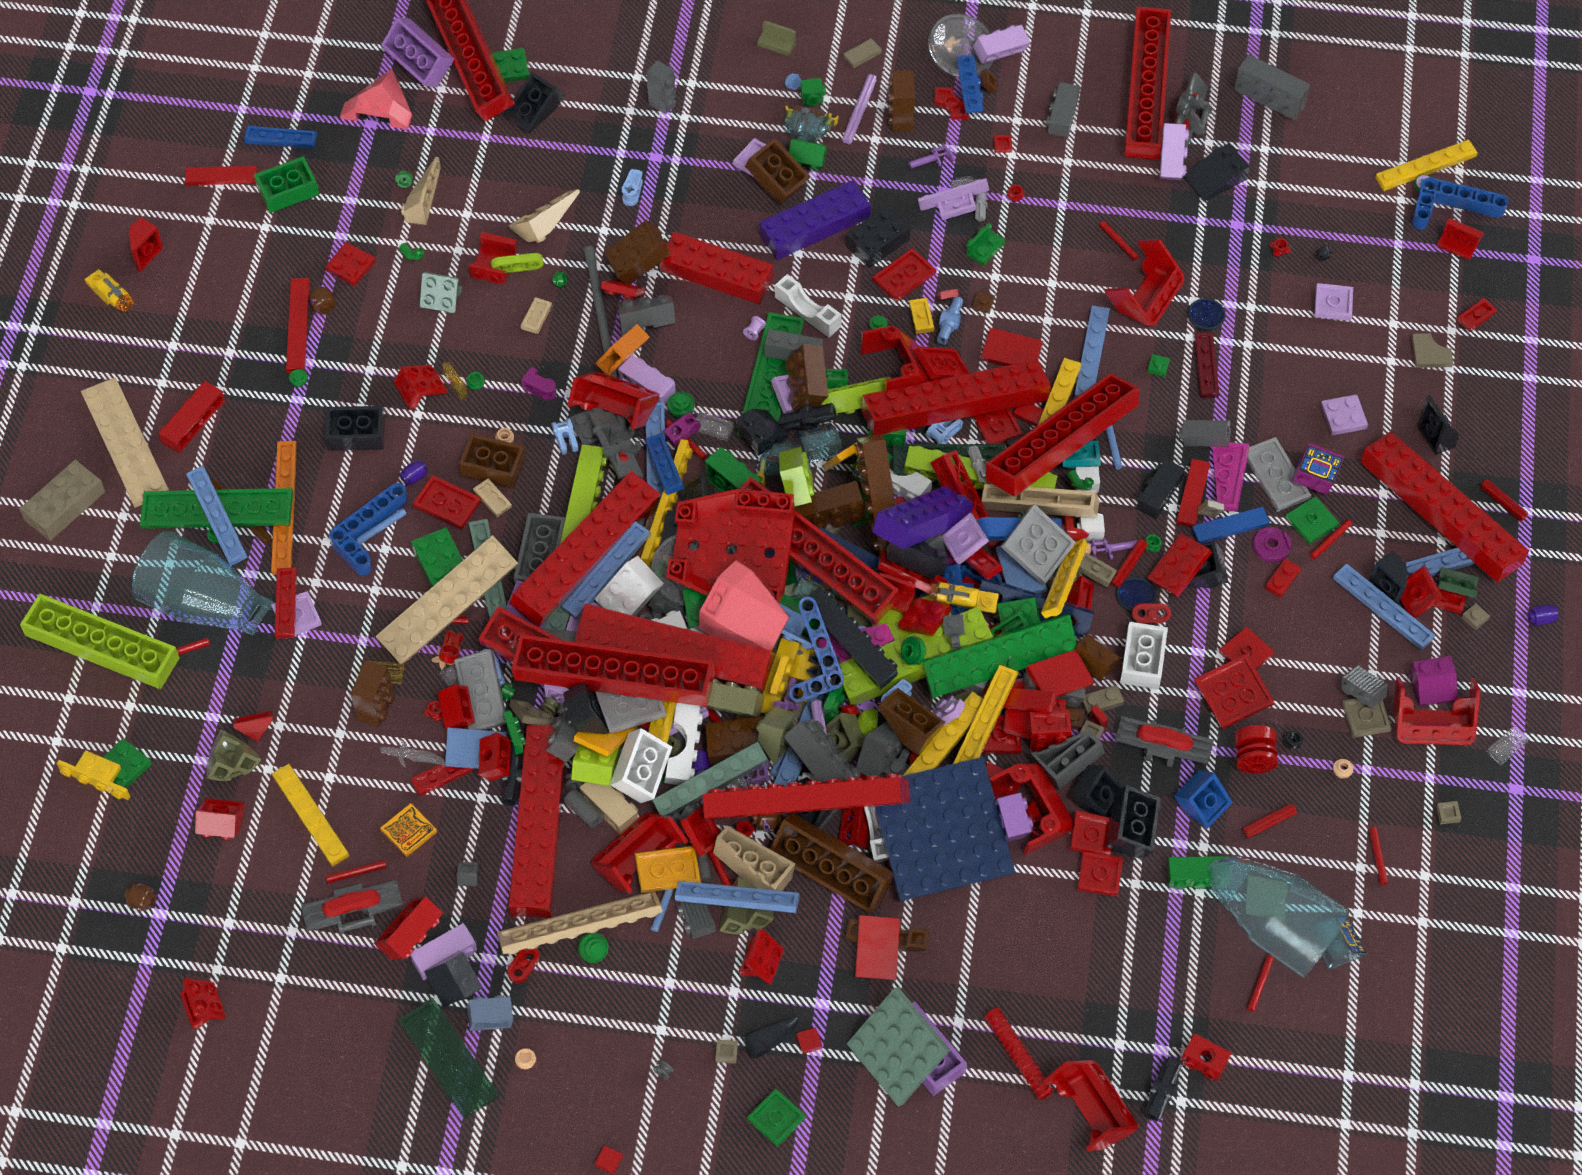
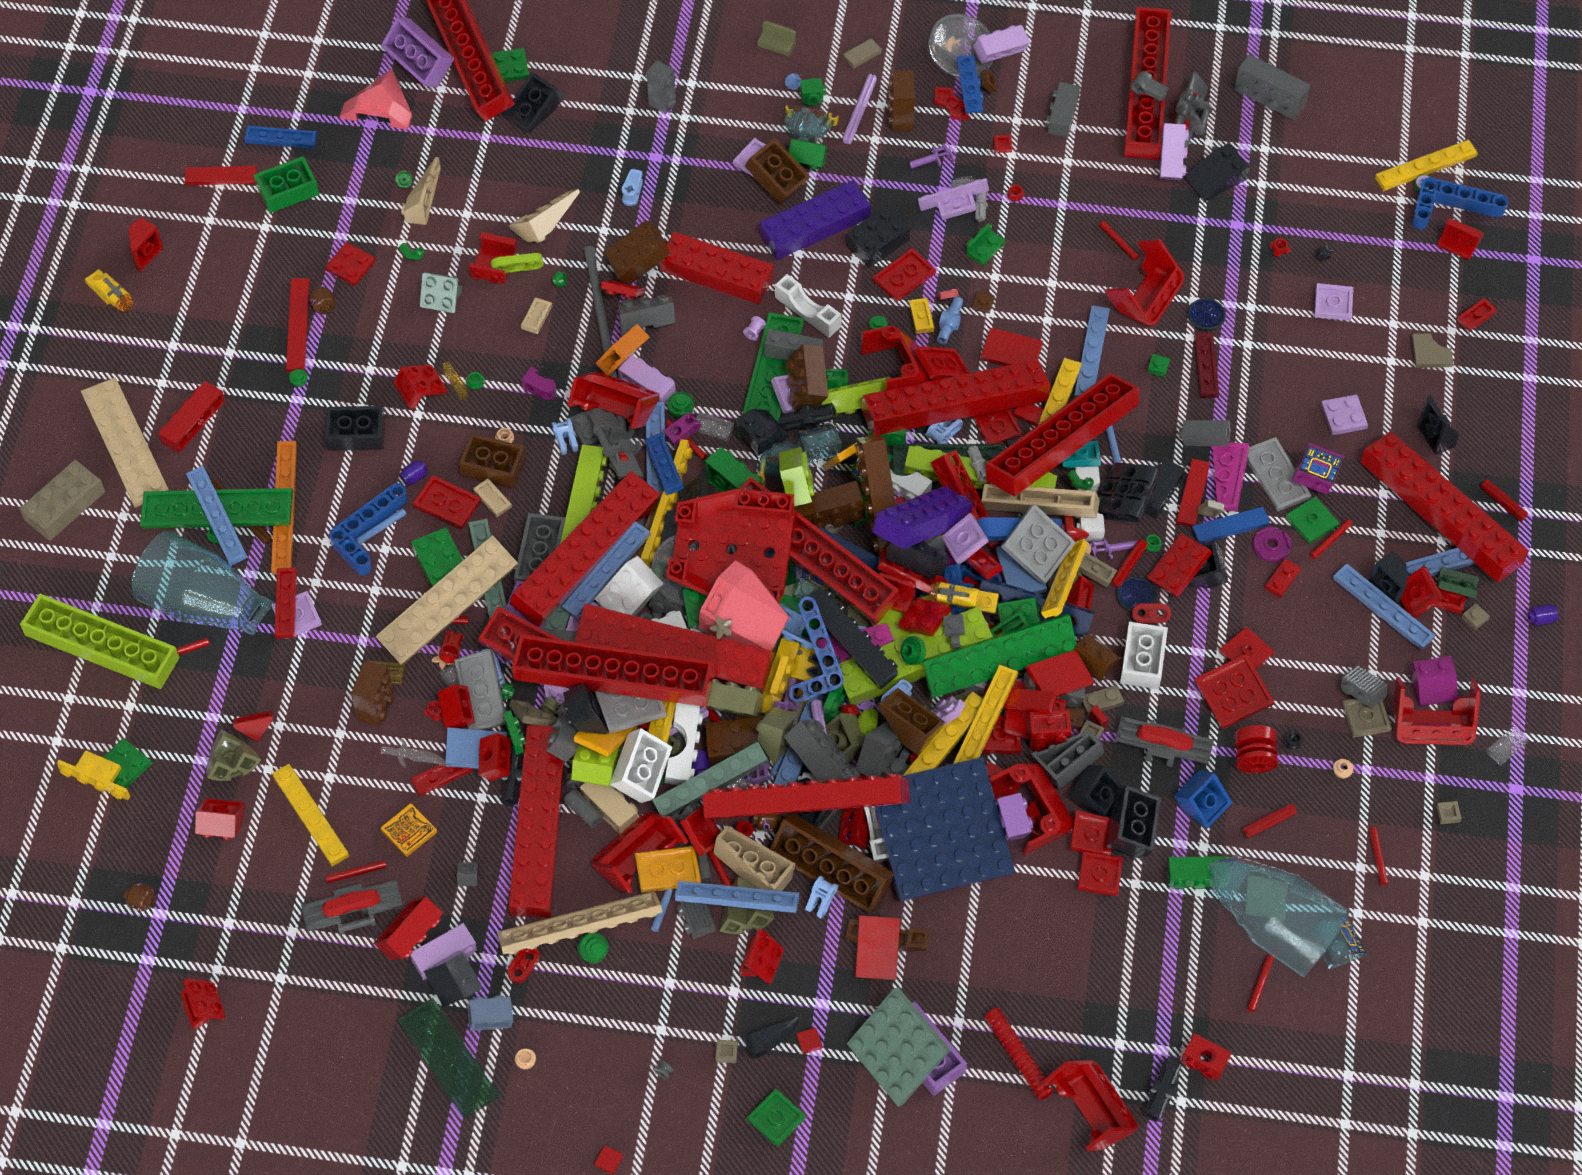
(721, 627): none -> dark tan plant
(823, 890): none -> light blue piece
(1127, 491): none -> black connector
(1145, 84): none -> dark grey piece

